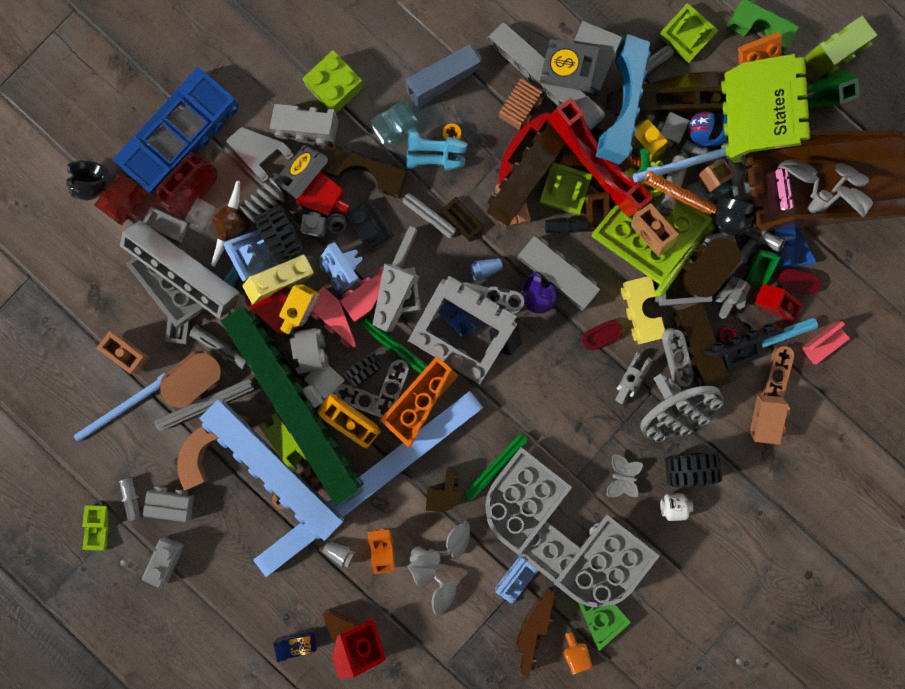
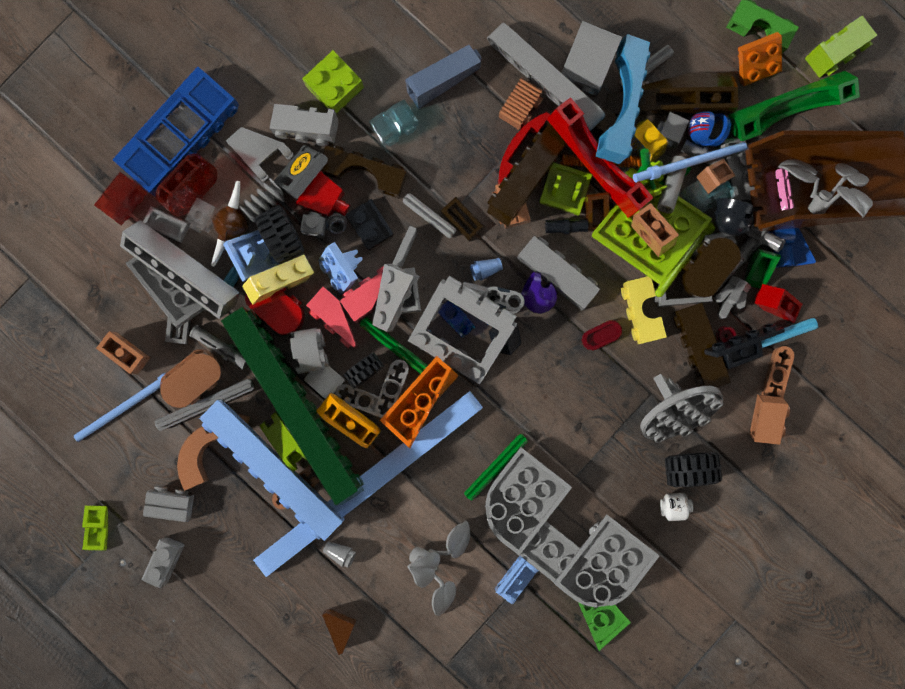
(87, 179): black helmet -> none
(130, 499): light grey axle -> none
(294, 646): clear blue leg -> none
(303, 300): yellow torso -> none
(313, 396): light grey tile -> none
(358, 650): red slope -> none
(381, 551): orange brick -> none
(444, 499): dark brown brick -> none
(449, 161): medium azure piece -> none
(451, 126): light orange bush -> none
(535, 623): reddish brown slope -> none
(565, 62): dark grey container -> none
(577, 655): orange piece -> none
(625, 478): light grey piece -> none
(627, 388): light grey hinge -> none
(671, 350): light grey beam -> none
(681, 195): orange piece -> none
(688, 33): lime plate -> none
(765, 105): lime hinge -> none
(798, 281): dark red tile -> none
(825, 342): coral panel -> none

